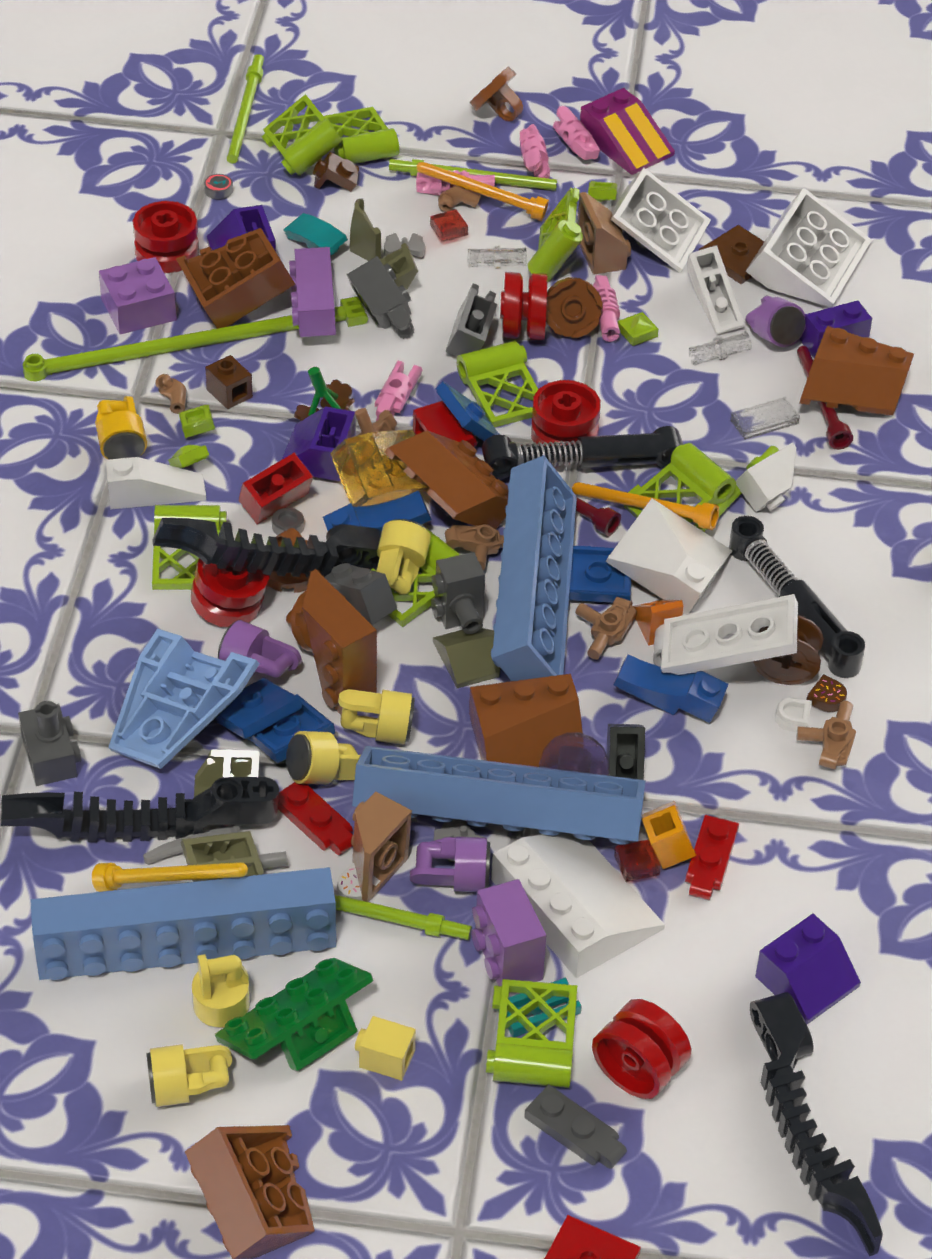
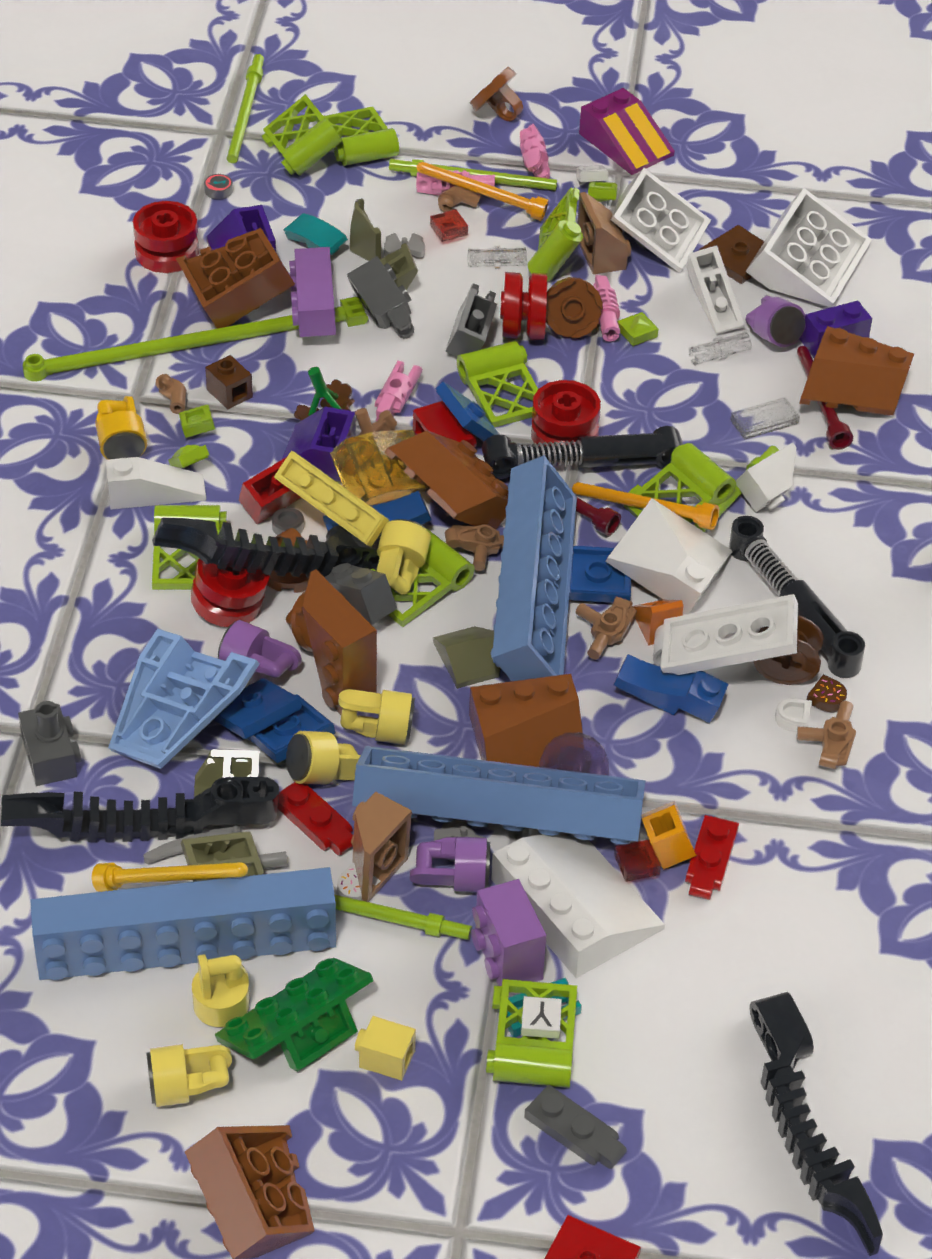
(137, 295): medium lavender brick -> none
(331, 498): none -> light yellow tile
(337, 170): reddish brown bracket -> none
(459, 592): dark grey brick -> none
(541, 1017): none -> white tile
(575, 134): bright pink hinge -> none
(591, 173): none -> white tile
(626, 750): pearl dark grey slope -> none
(641, 1048): red wheel -> none
(808, 965): dark purple slope -> none

